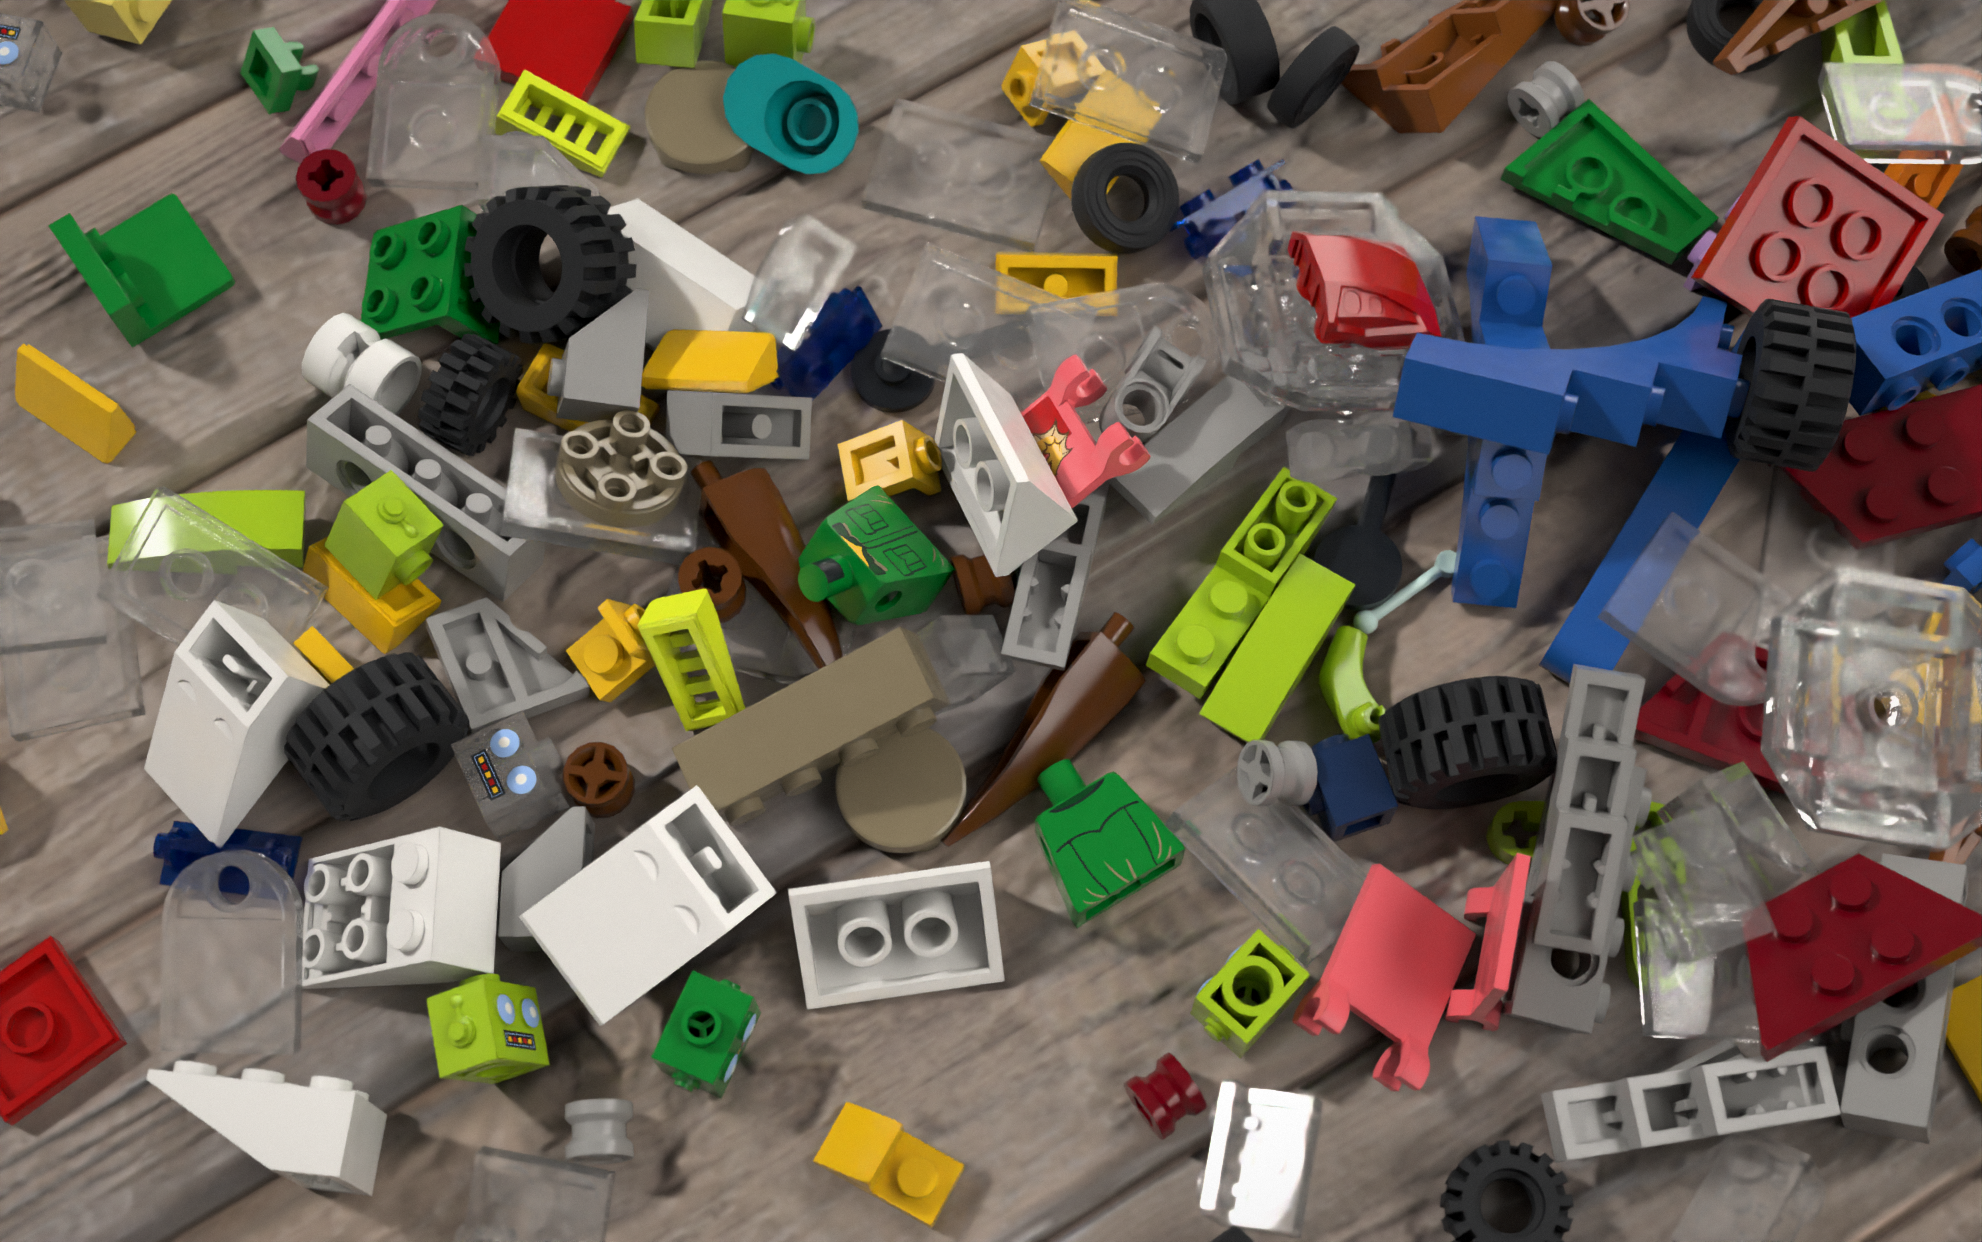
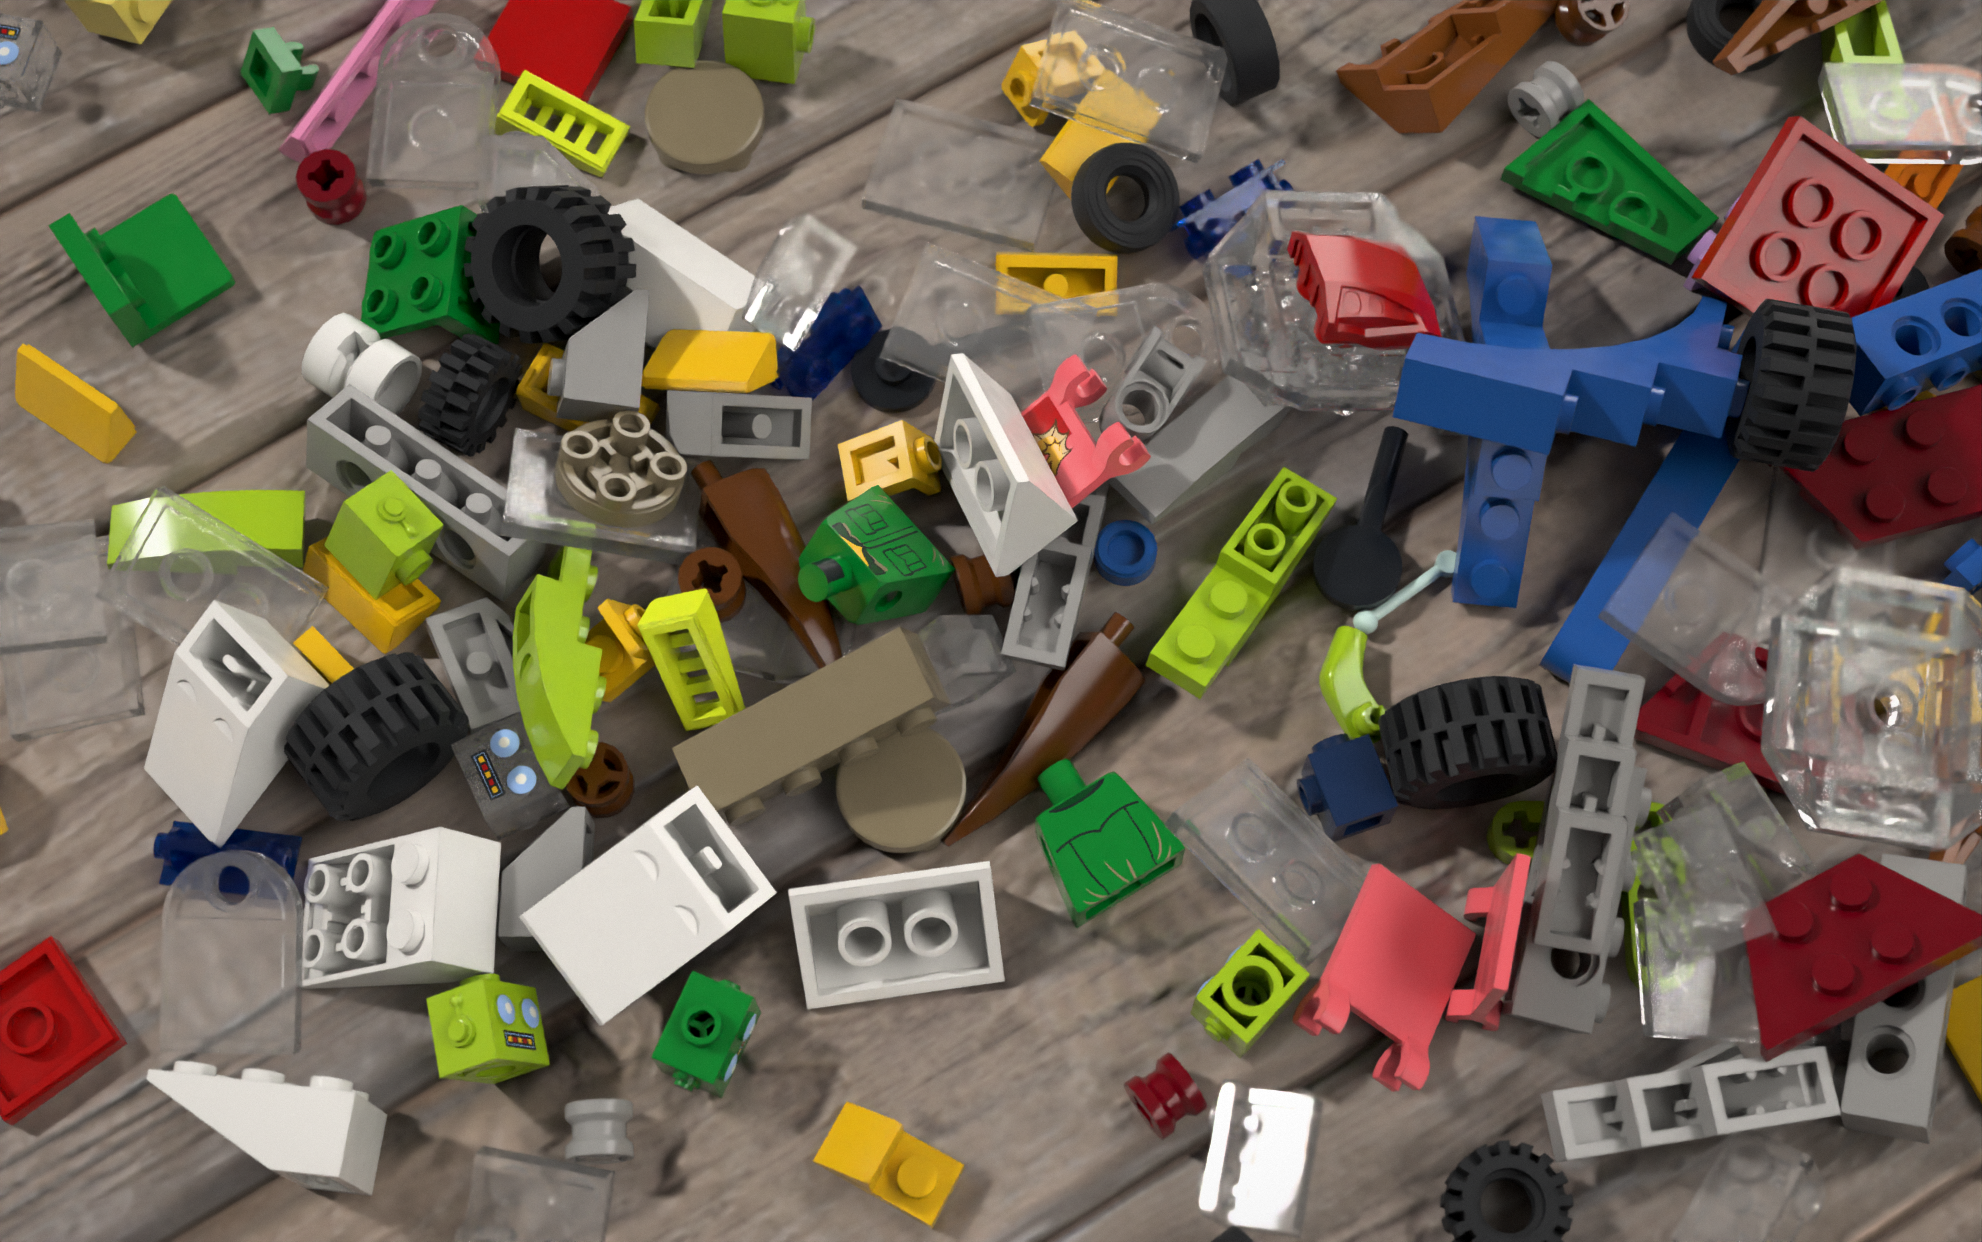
(555, 668): none -> lime slope
(791, 113): teal piece -> none
(1125, 552): none -> blue tile
(1277, 650): lime slope -> none
(1277, 773): light grey wheel -> none
(1313, 77): black tyre -> none
(1351, 447): clear brick -> none

